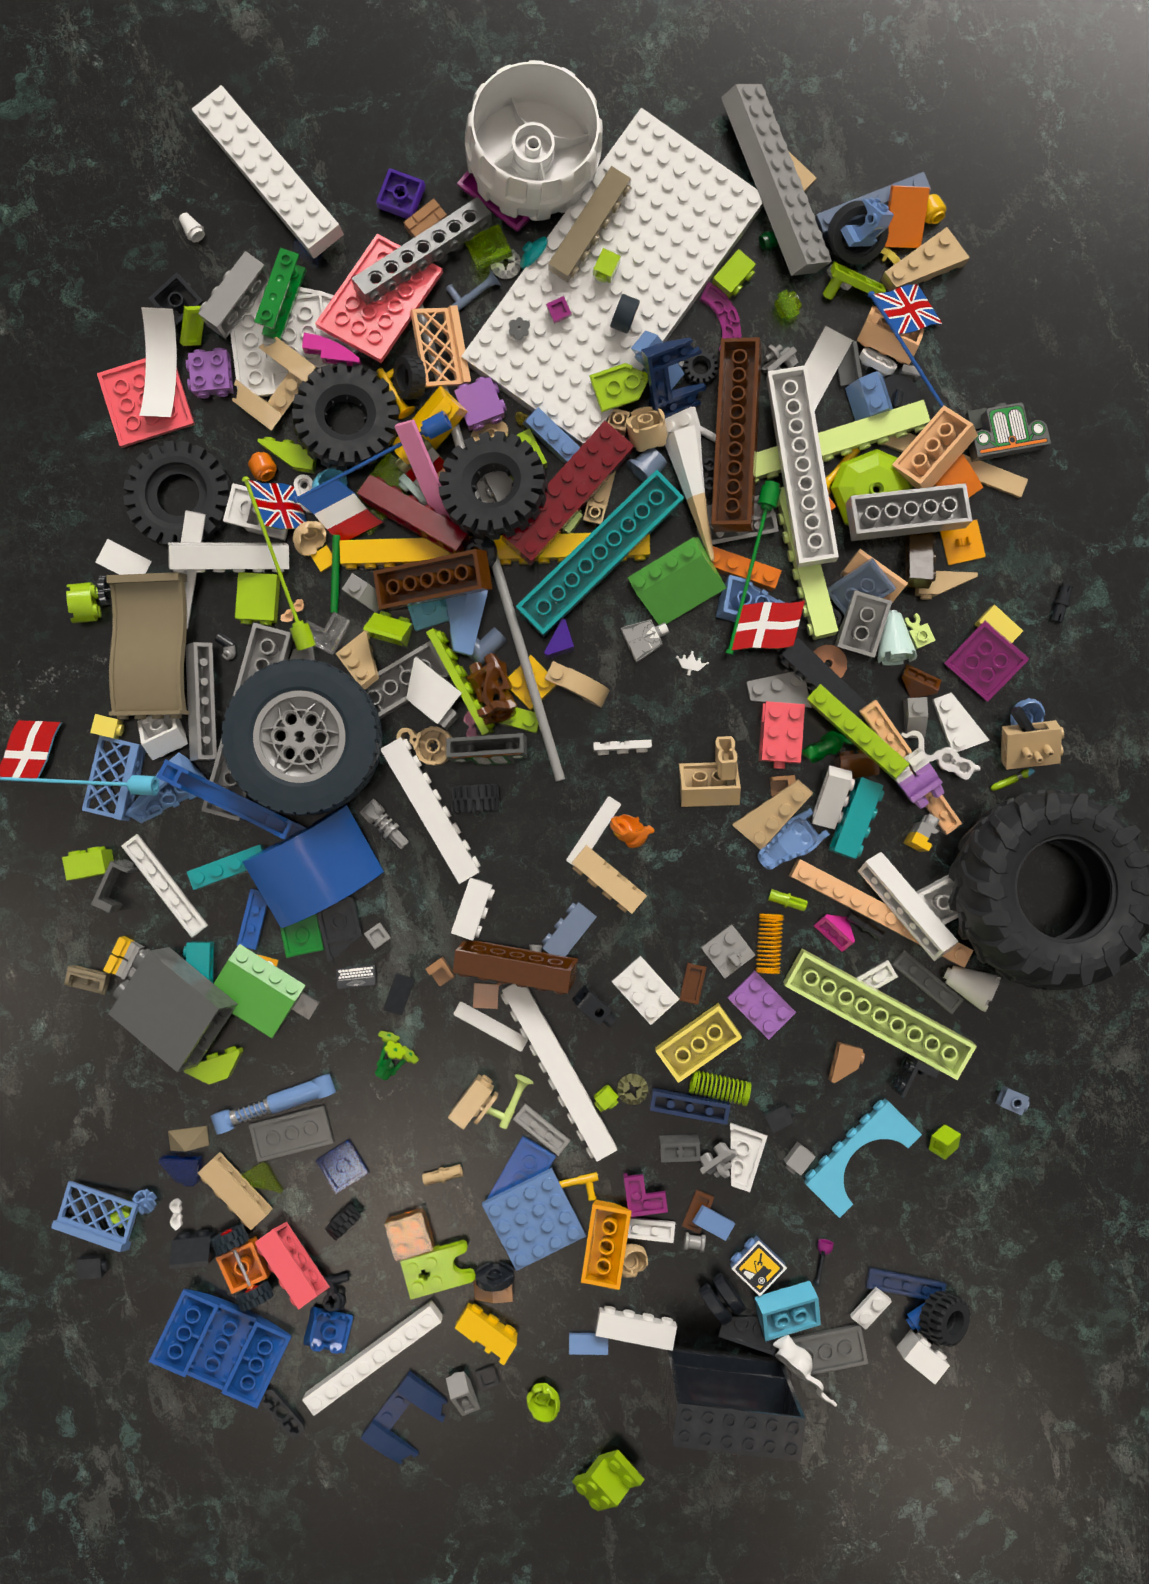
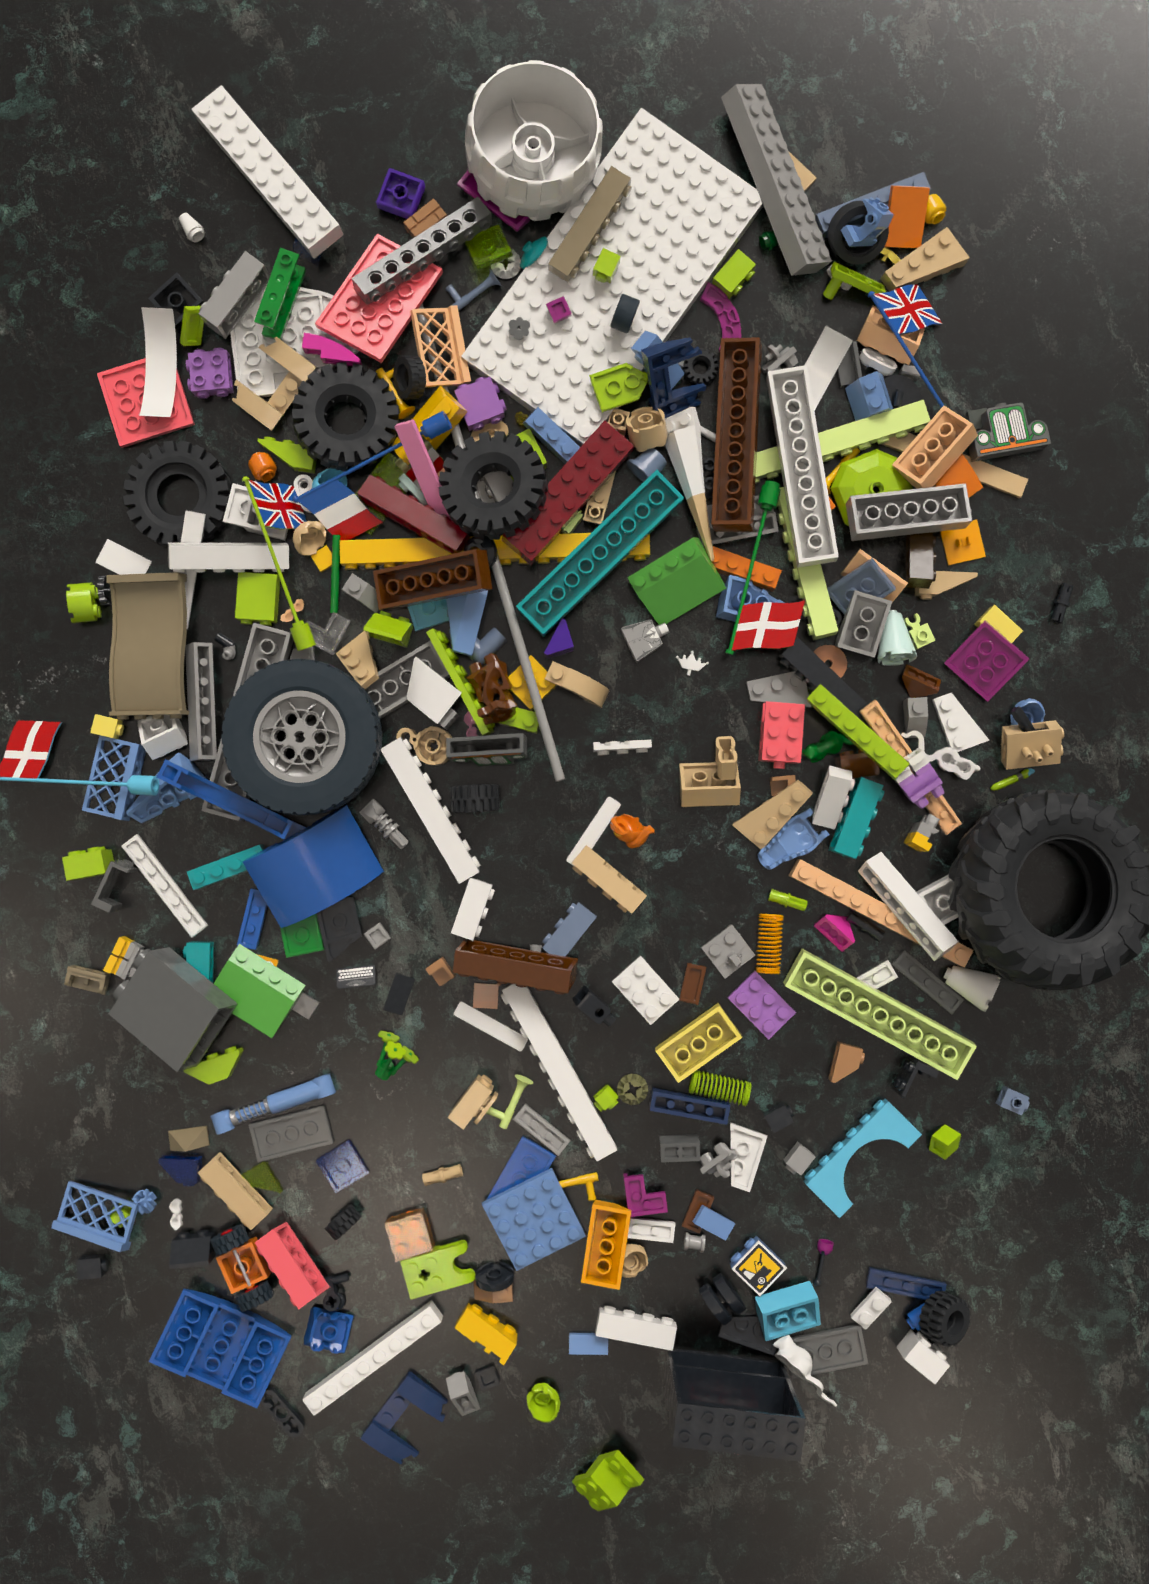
(787, 304): clear neon green head -> none

